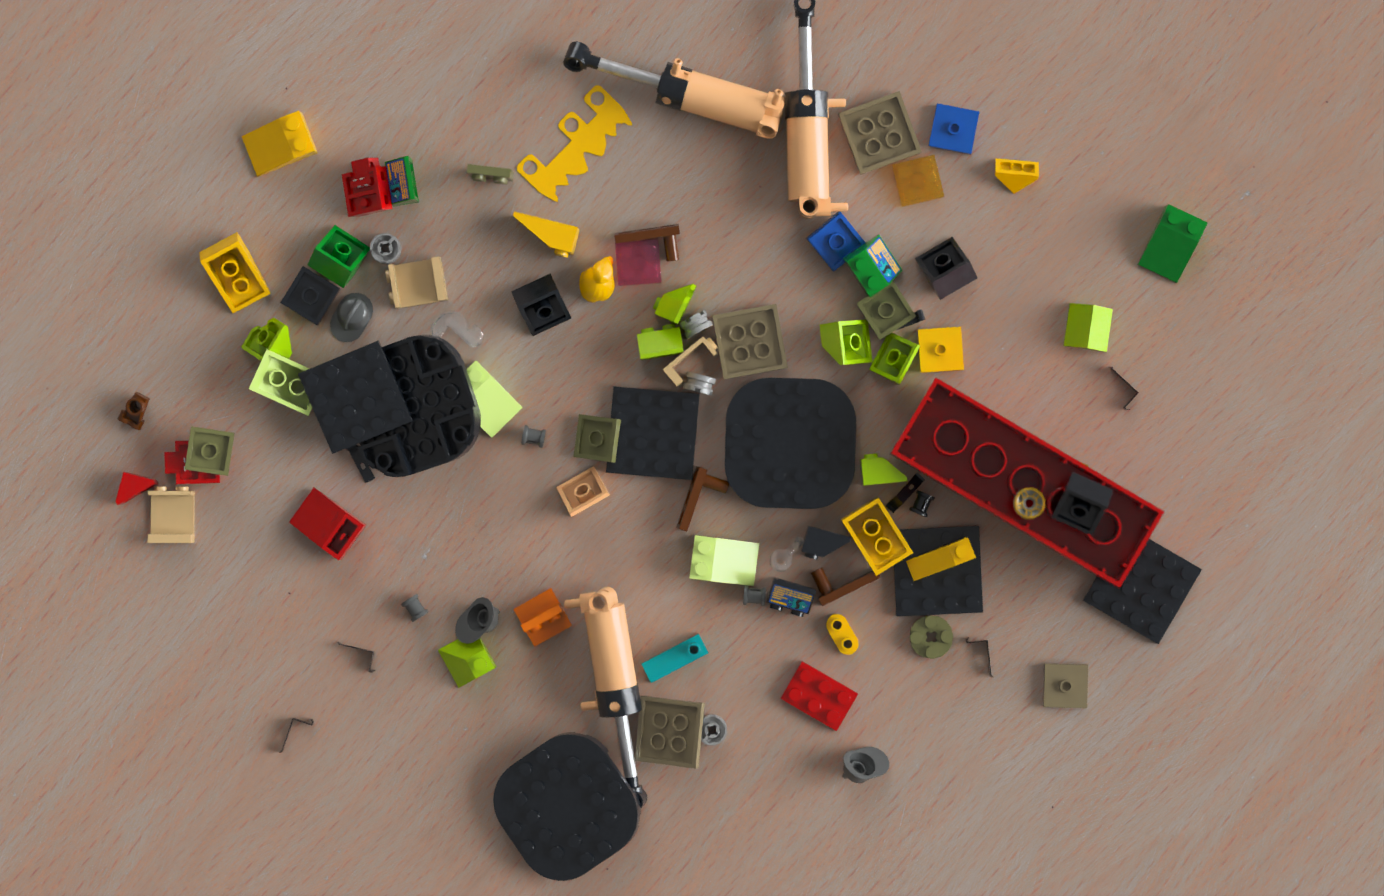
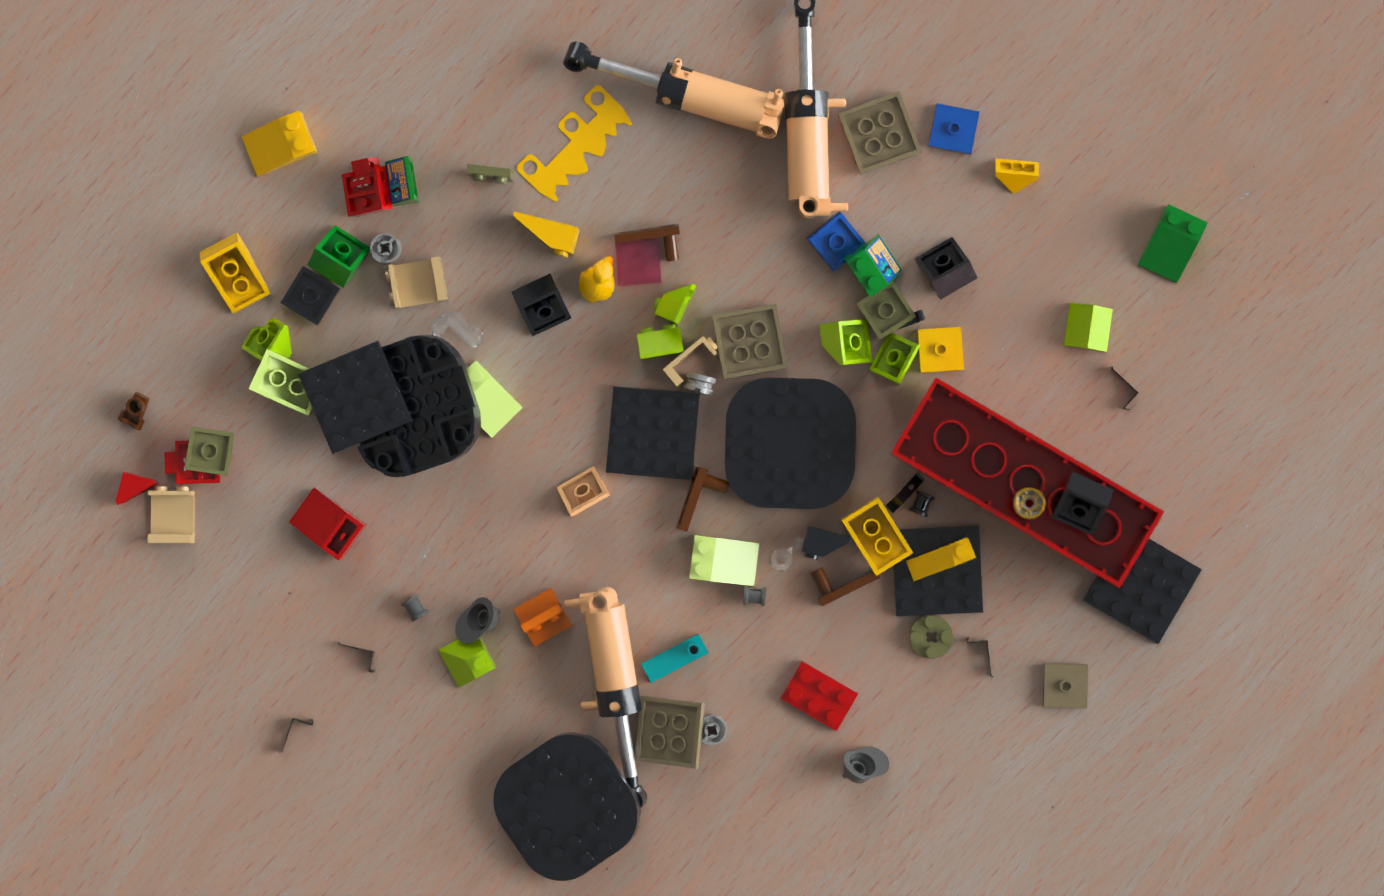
(351, 317): dark grey piece -> none
(366, 473): black piece -> none
(533, 436): dark grey bush -> none
(597, 438): olive plate -> none
(695, 324): light grey wheel -> none
(790, 596): slope -> none
(842, 634): yellow plate -> none
(879, 471): lime slope -> none
(918, 180): clear yellow plate -> none

